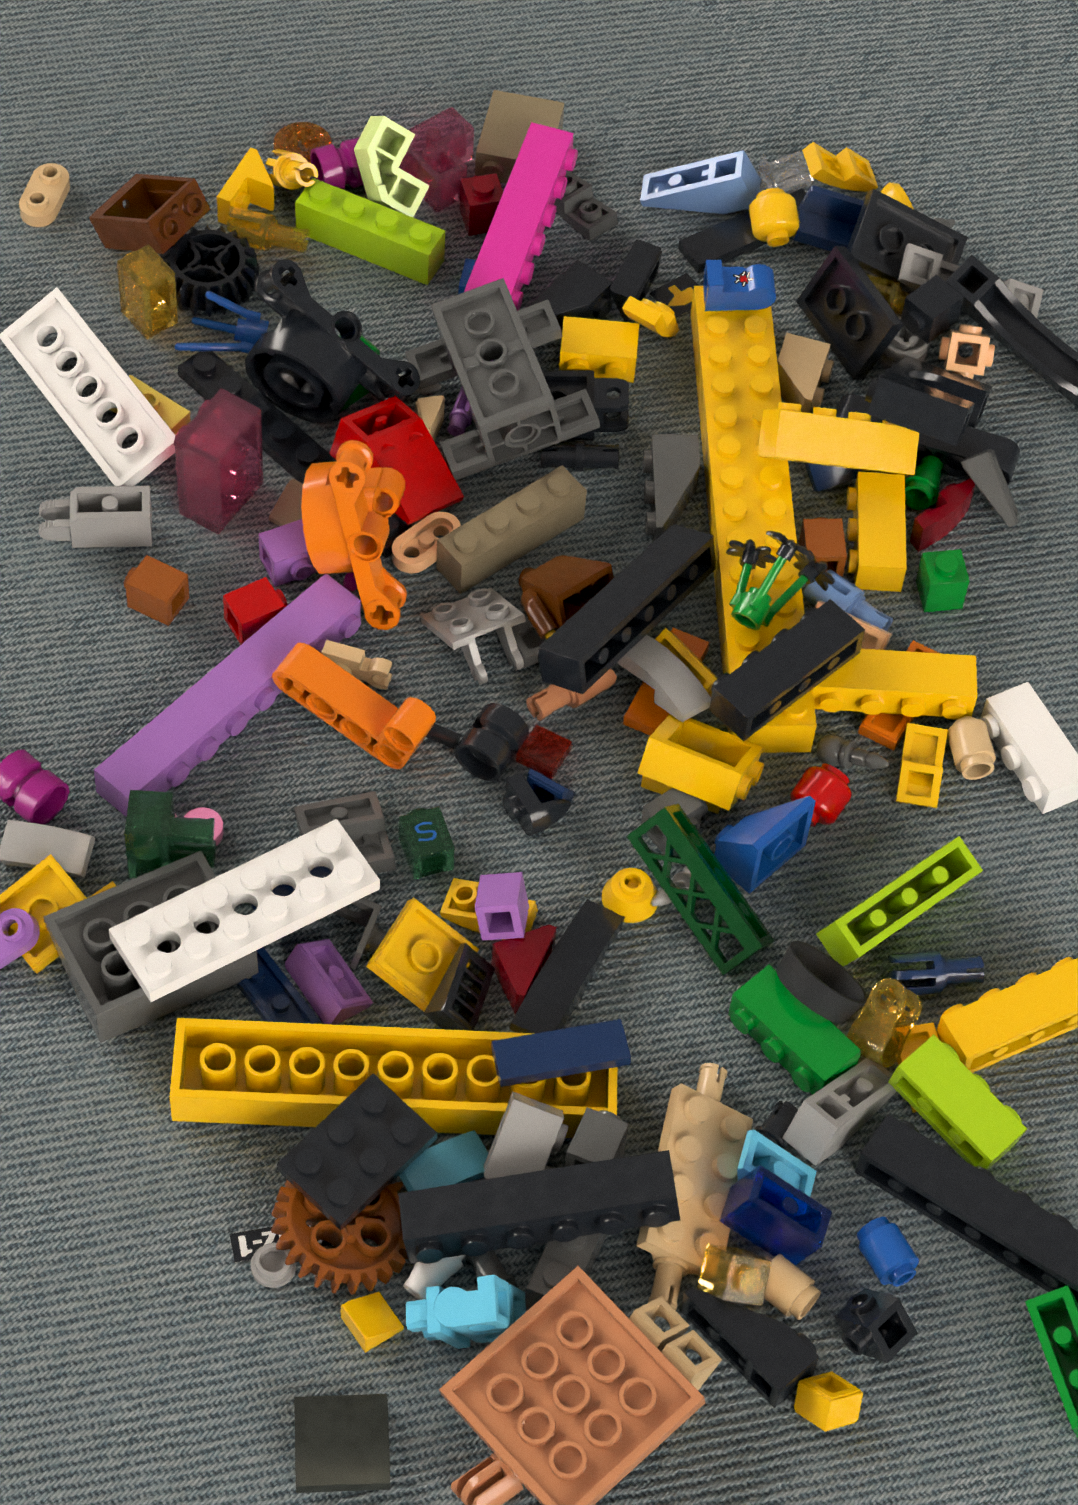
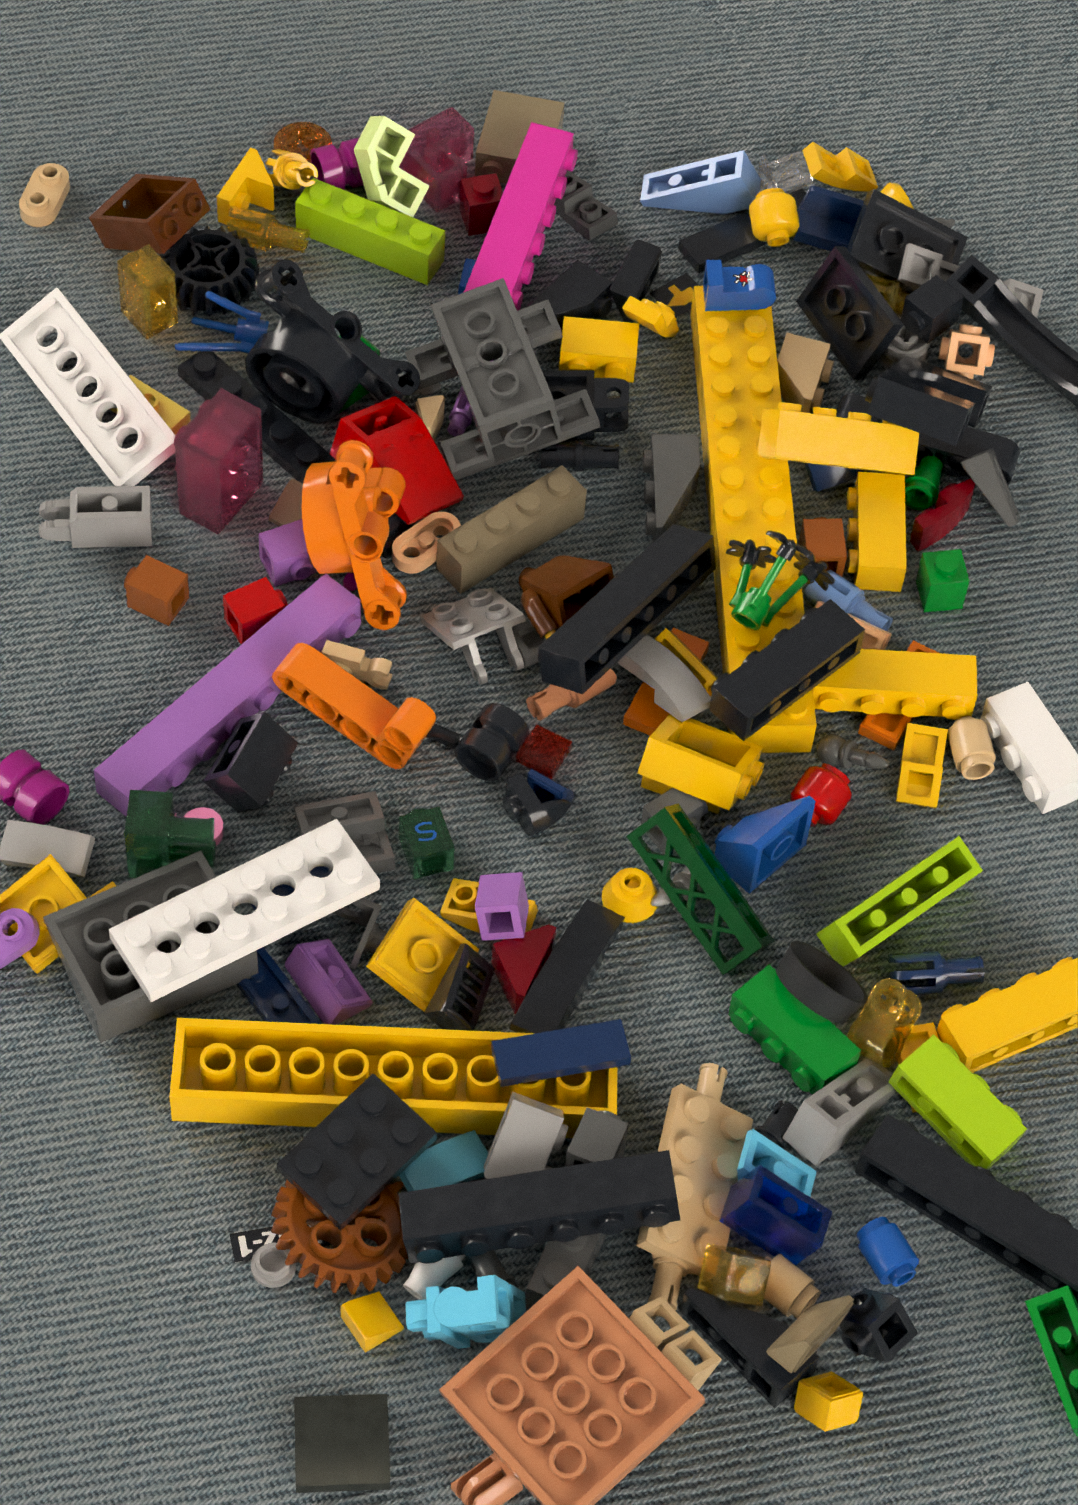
(251, 762): none -> black brick
(809, 1332): none -> dark tan slope

